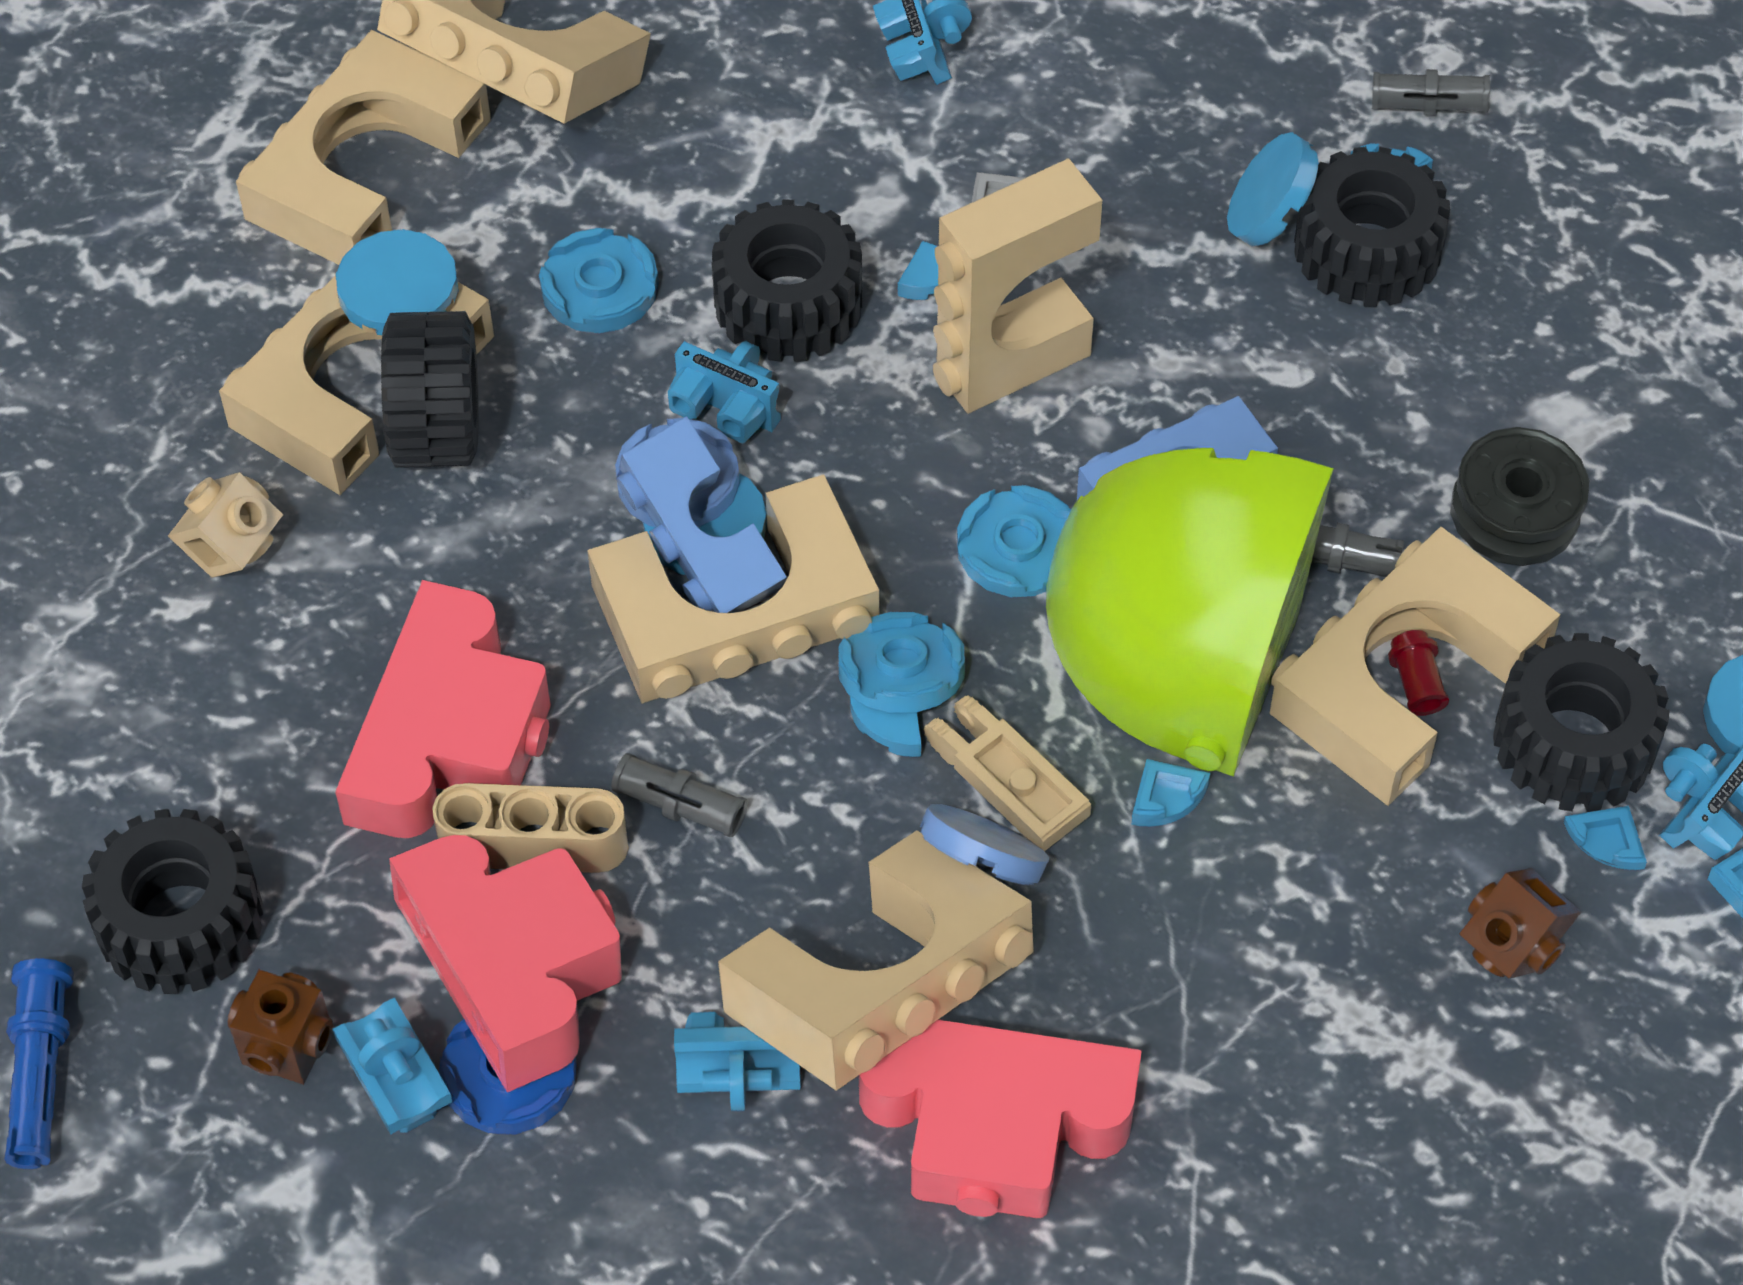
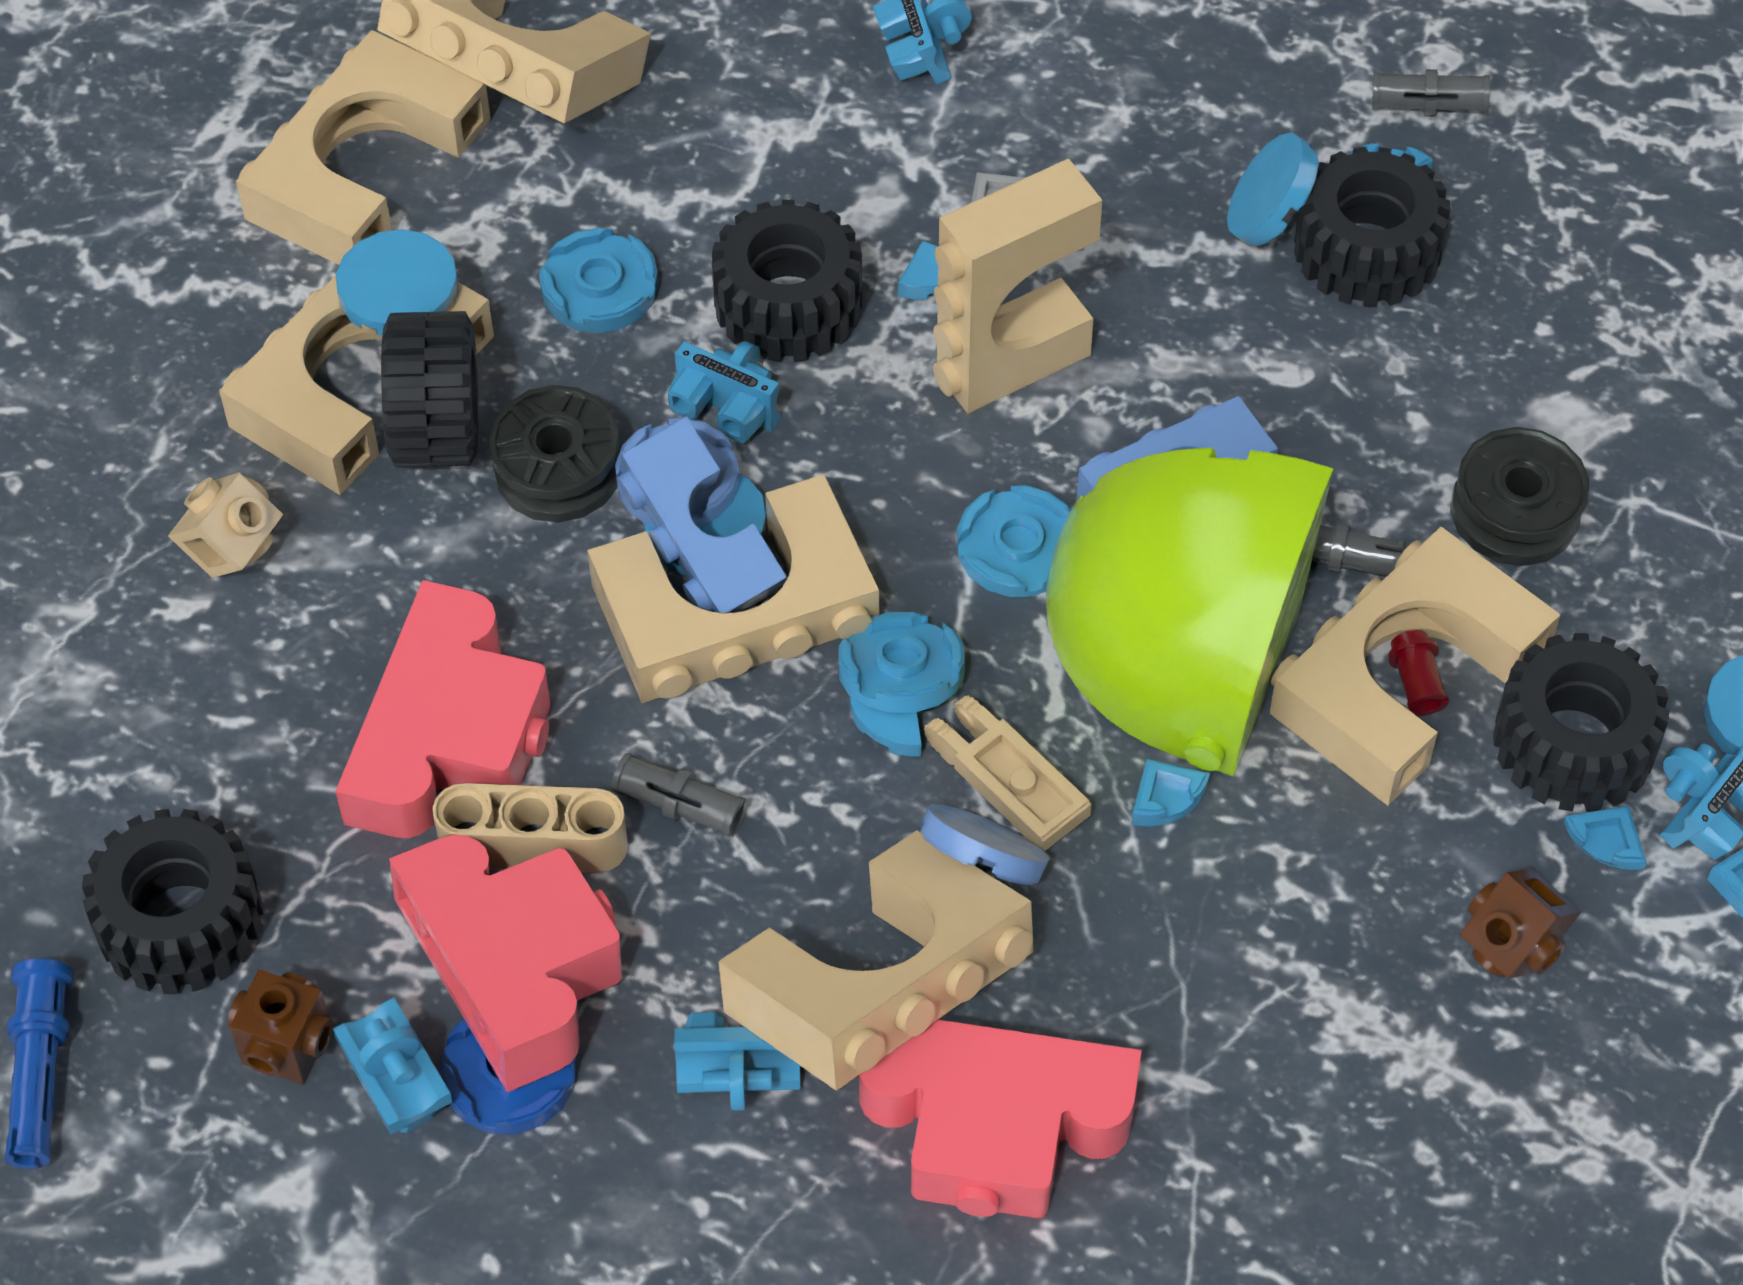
(547, 423): none -> pearl dark grey wheel

